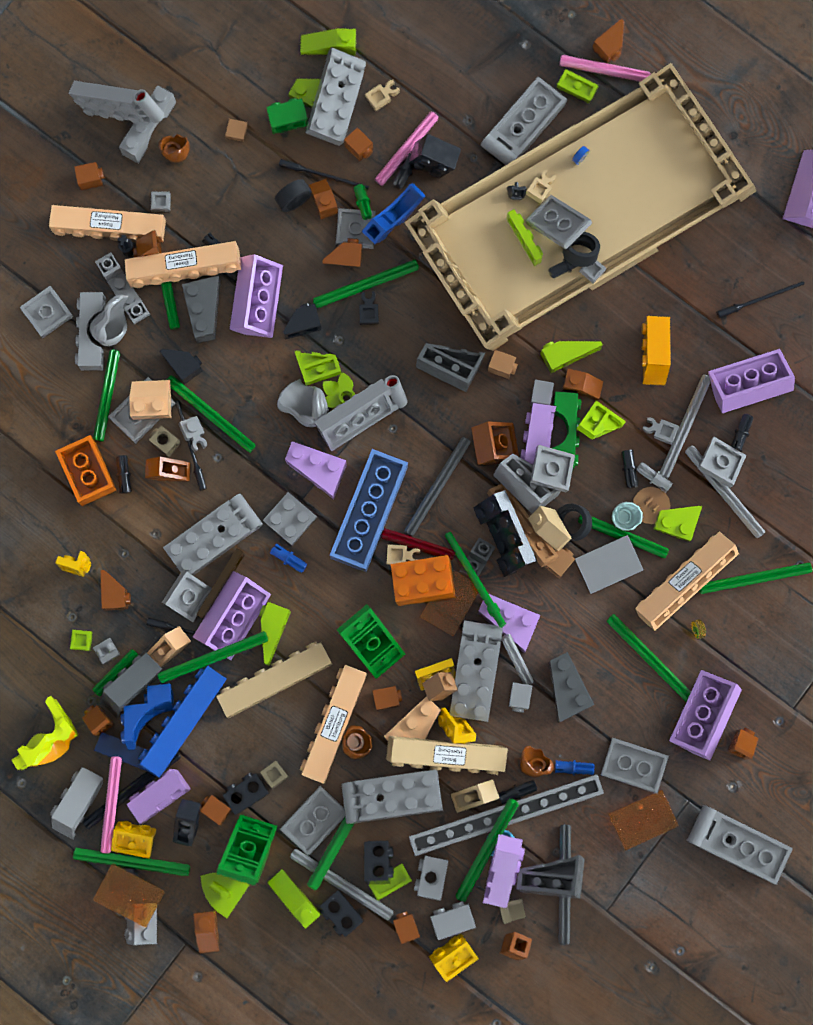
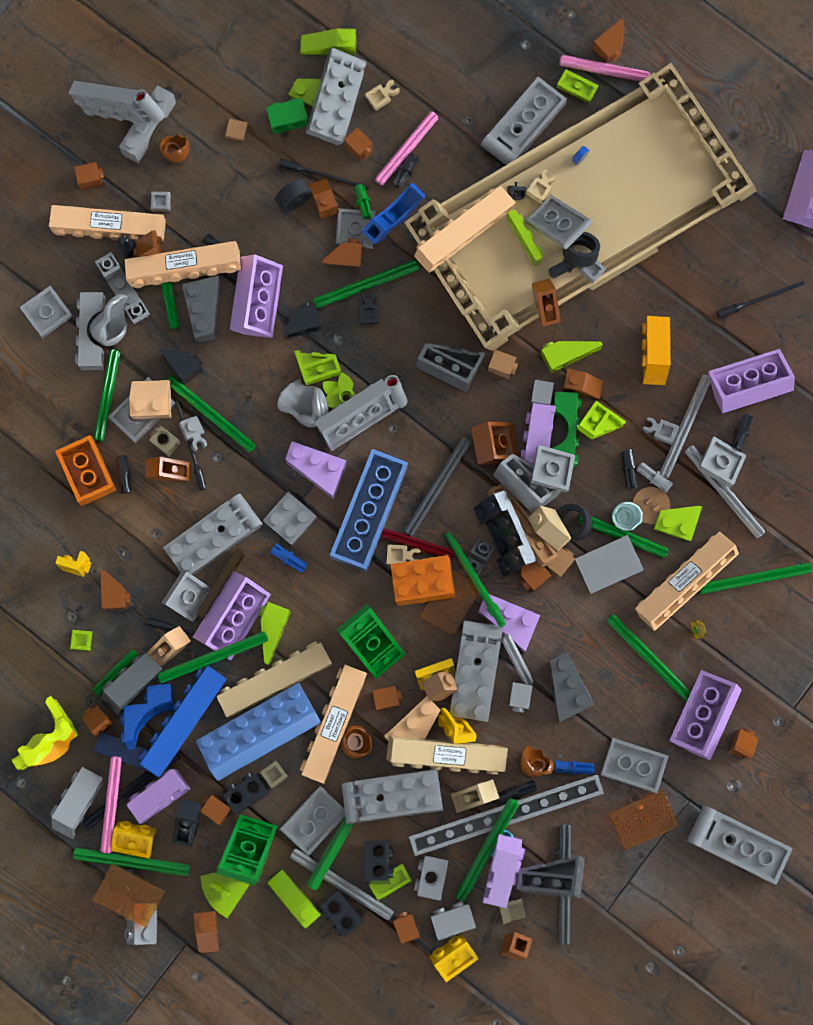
(106, 651): light grey tile -> none
(258, 731): none -> medium blue brick
(434, 156): black brick -> none
(464, 229): none -> light nougat brick
(533, 576): none -> dark orange slope
(546, 302): none -> dark orange slope

